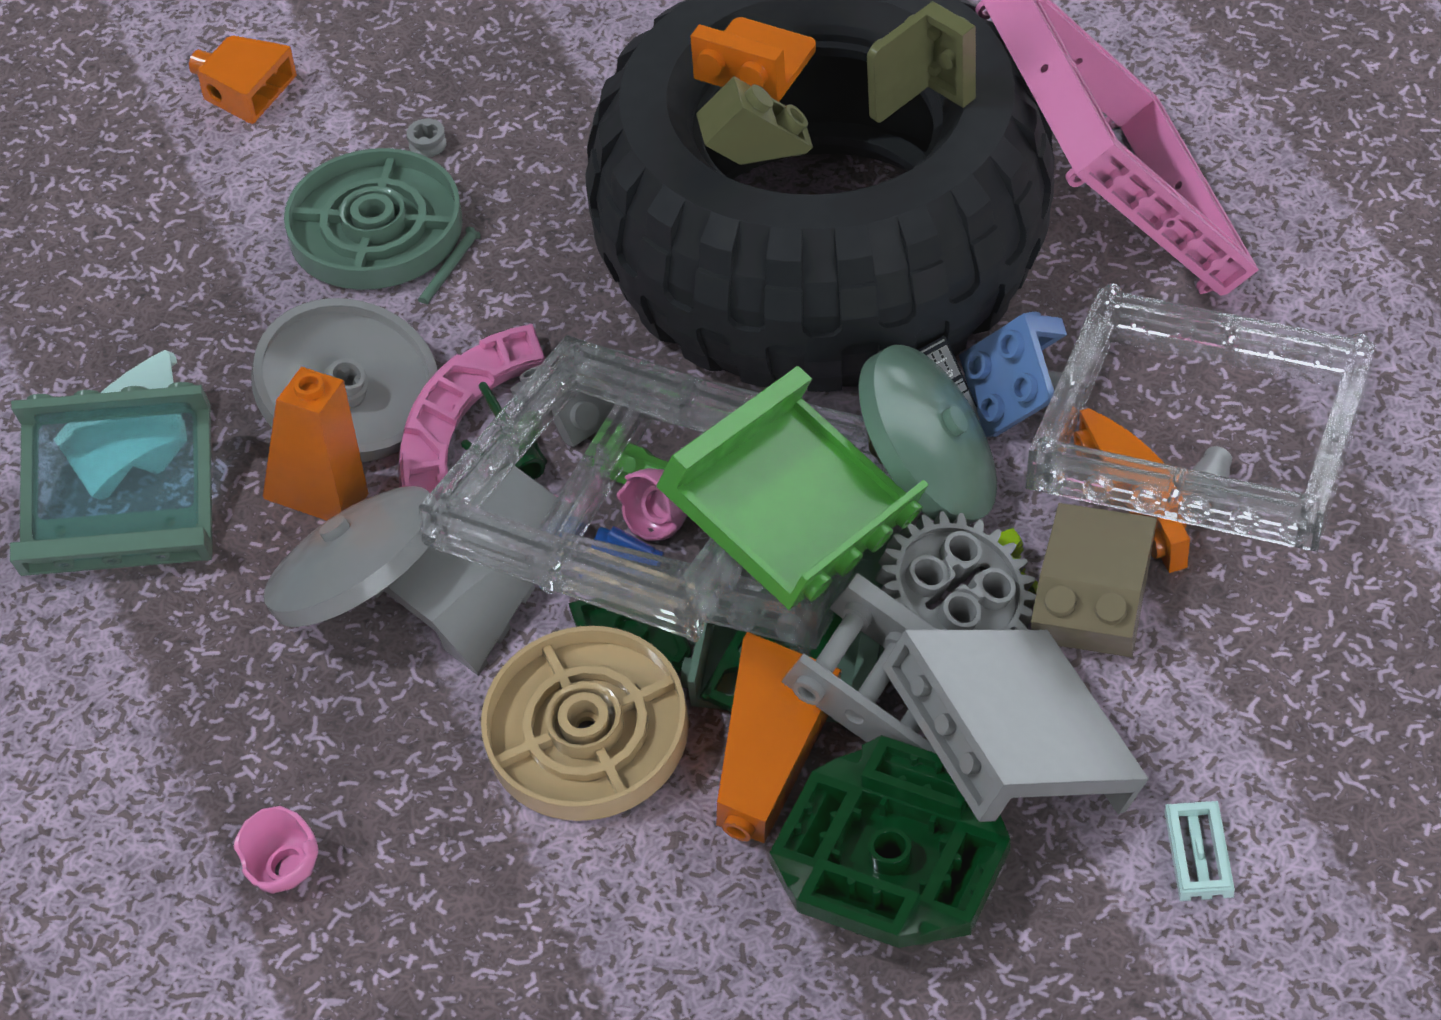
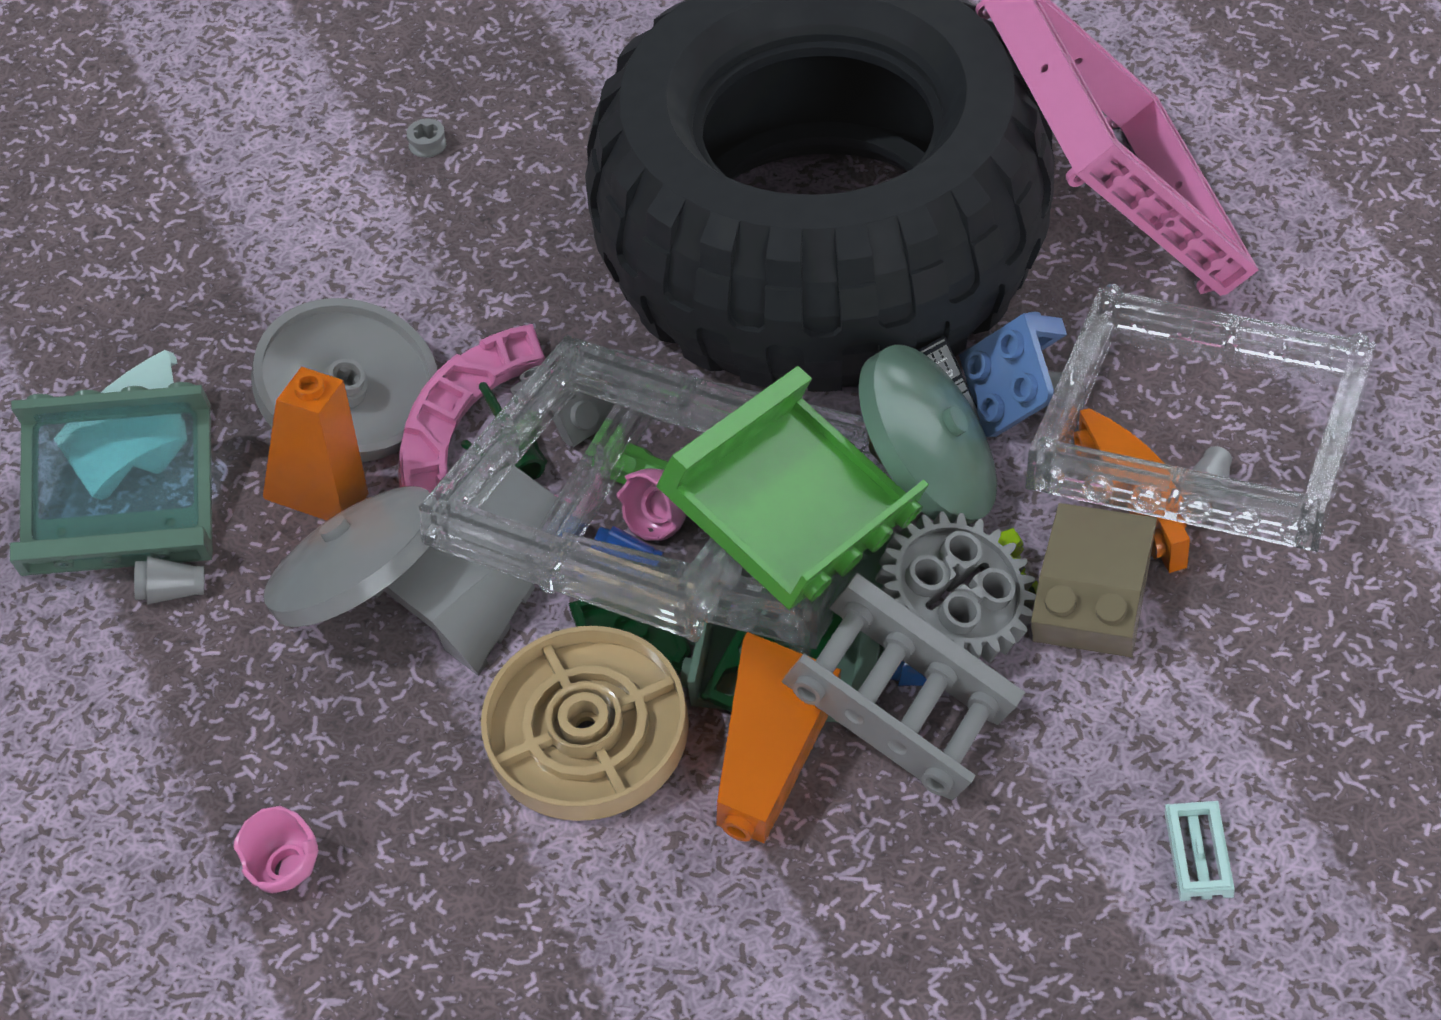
(166, 580): none -> light grey cone
(244, 75): orange torso -> none
(373, 218): sand green piece -> none
(449, 265): sand green piece -> none
(751, 125): olive slope -> none
(752, 54): orange bracket -> none
(879, 806): dark green piece -> none
(923, 52): olive bracket -> none
(1010, 718): light grey panel -> none

